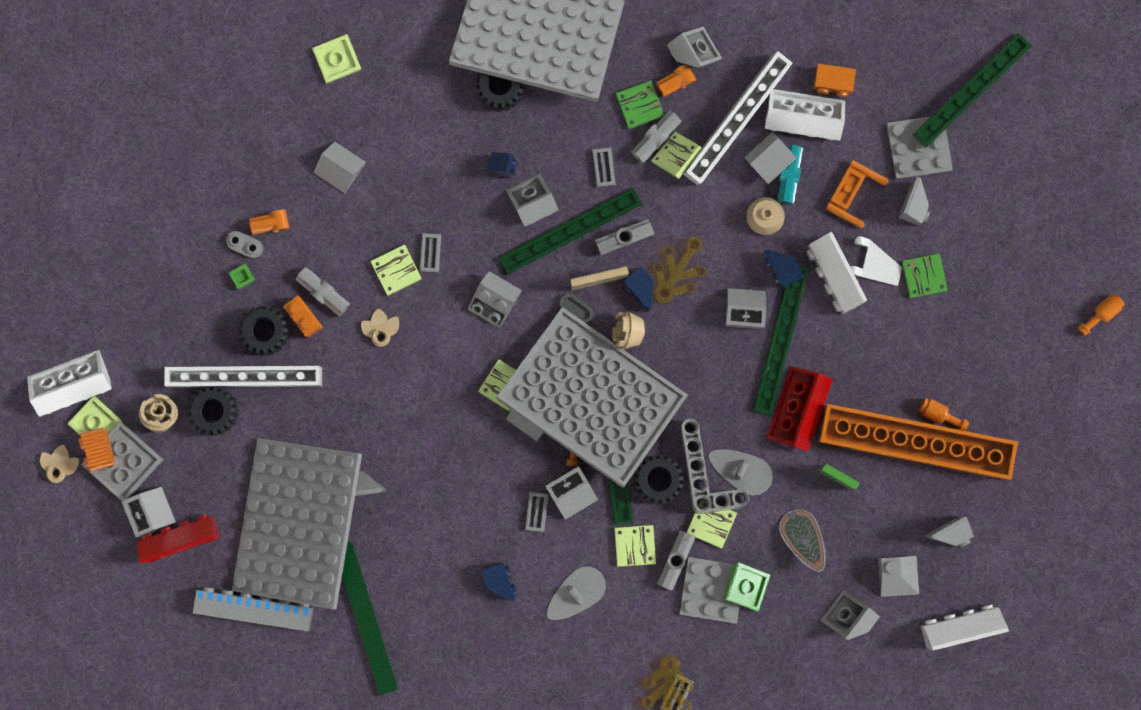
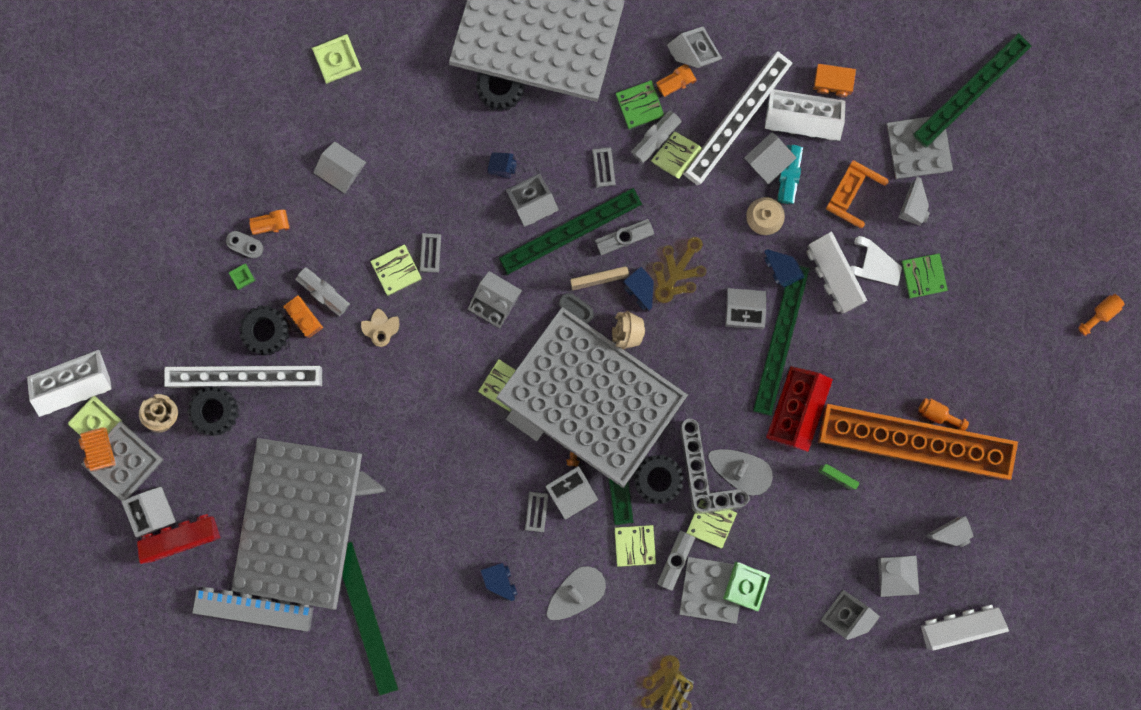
(58, 461): tan plate -> none
(804, 538): shield -> none

